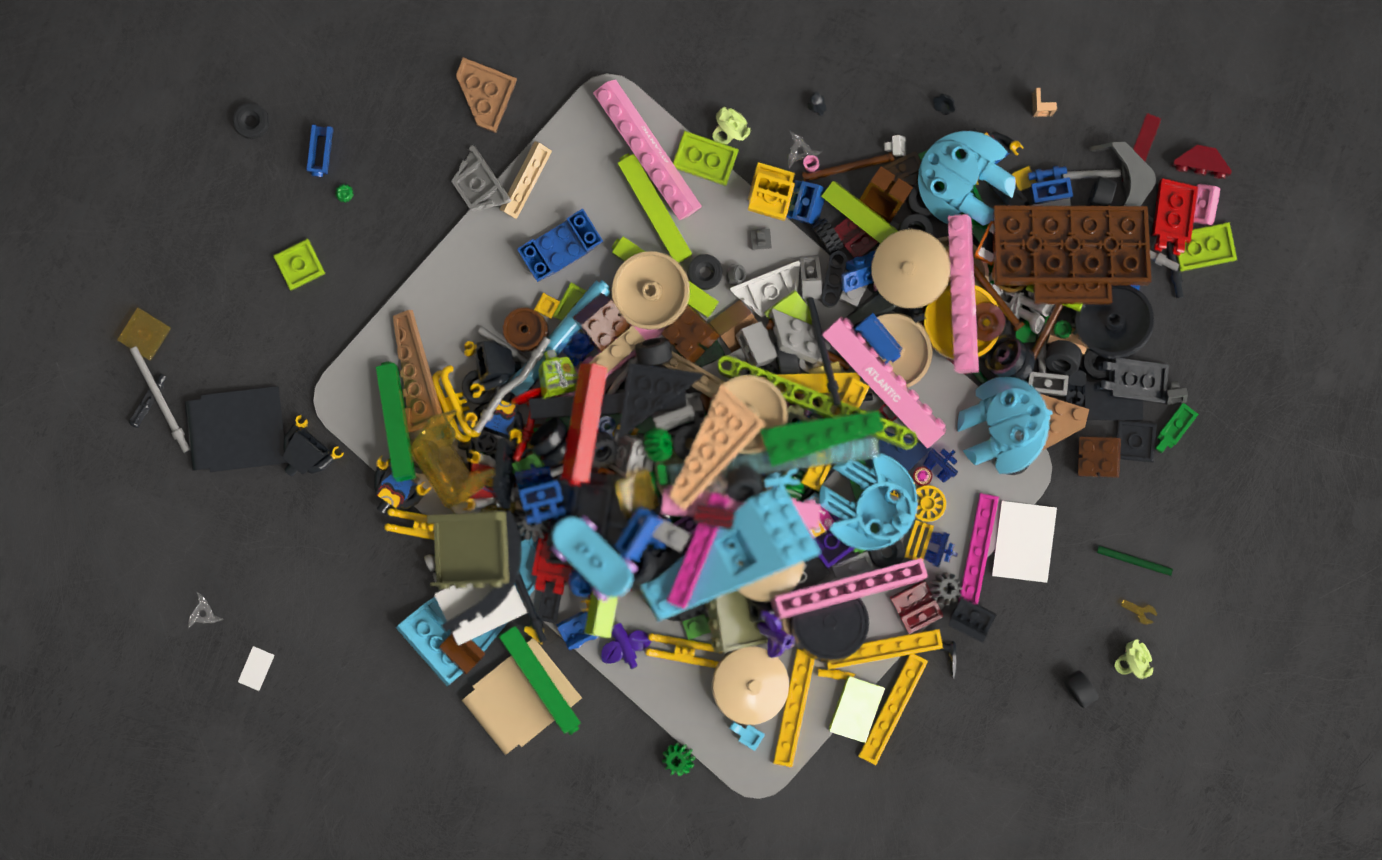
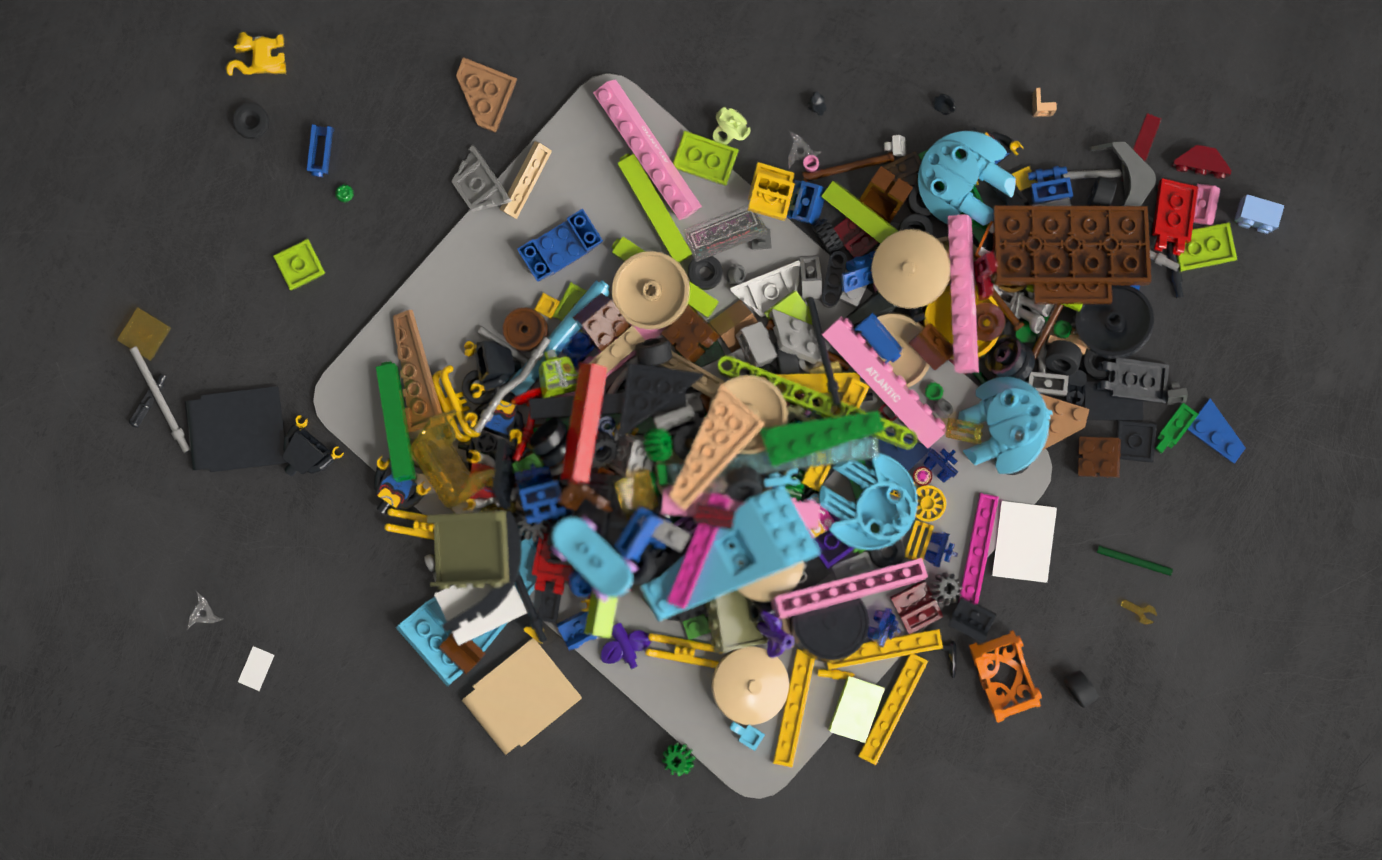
(262, 58): none -> yellow animal
(540, 681): green brick -> none
(575, 494): none -> reddish brown bracket
(724, 232): none -> clear tile
(886, 628): none -> clear blue hips
(932, 346): none -> reddish brown panel
(934, 391): none -> green piece
(943, 408): none -> dark grey tile
(976, 440): none -> clear yellow tile
(983, 268): none -> dark red plate
(996, 701): none -> orange fence
(1138, 659): yellowish green tile -> none
(1216, 432): none -> blue wing
(1259, 214): none -> light blue brick

